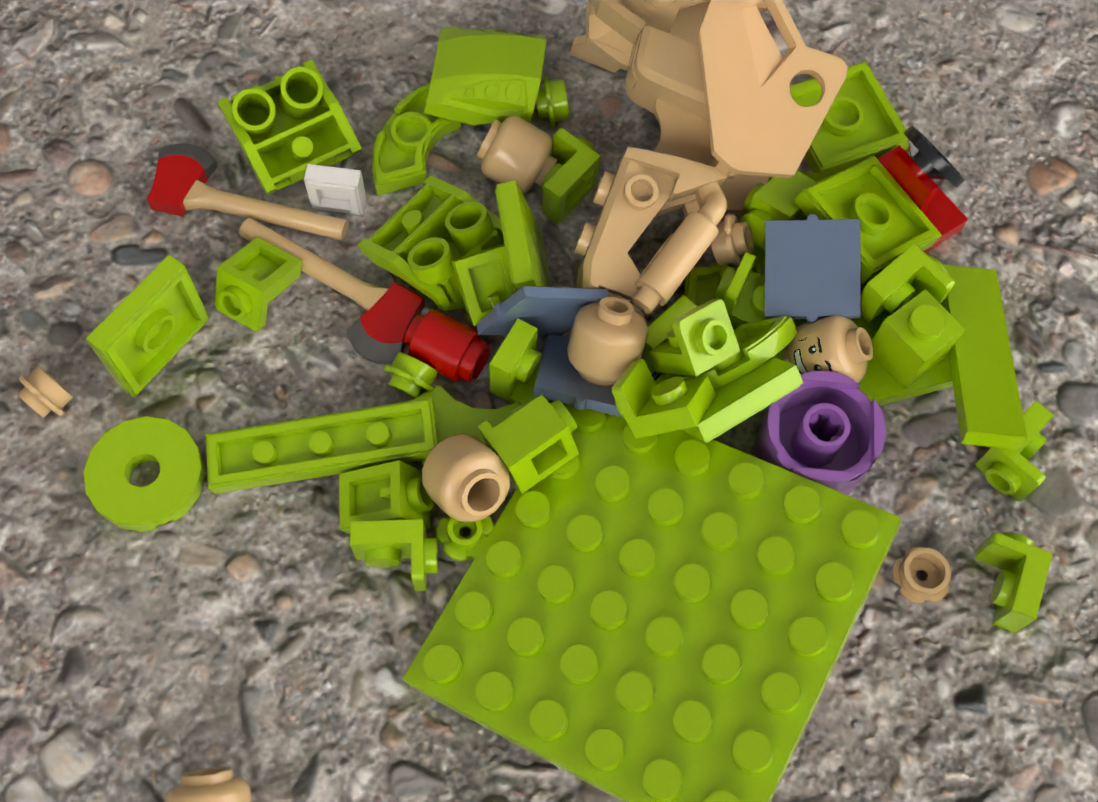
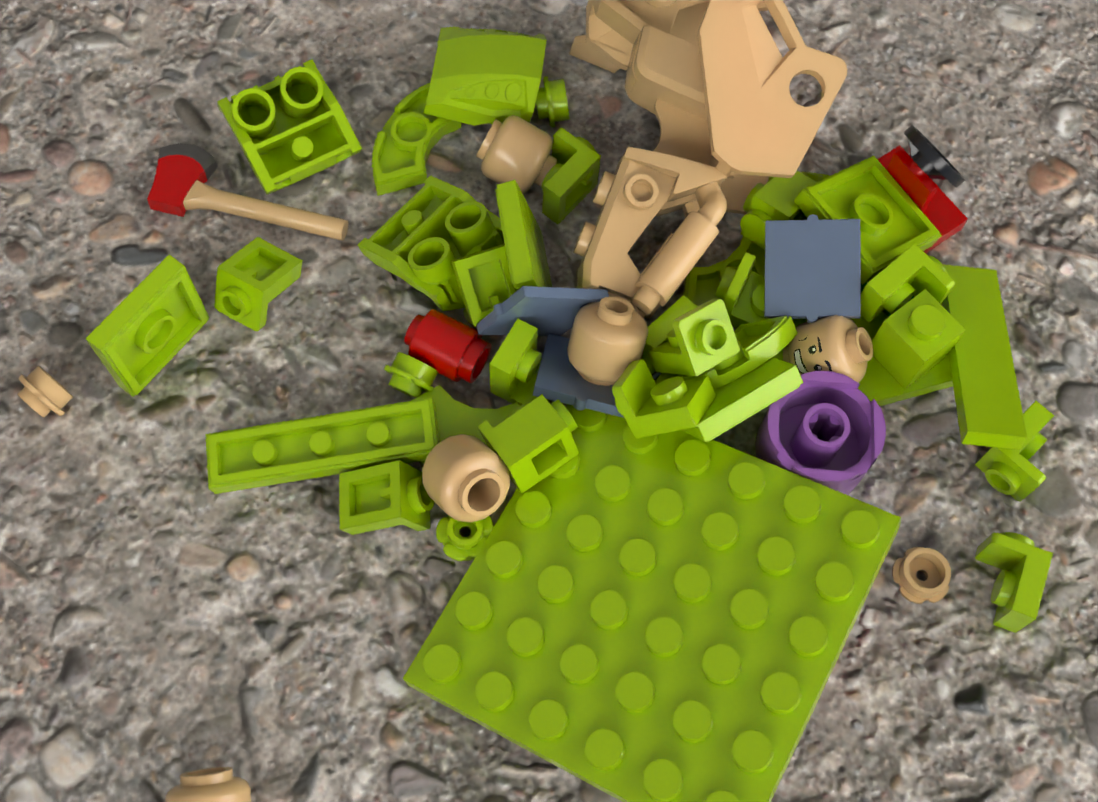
(126, 447): lime tile -> none
(335, 189): white tile -> none
(380, 330): piece -> none
(388, 541): lime bracket -> none
(732, 241): tan plate -> none
(855, 126): lime tile -> none

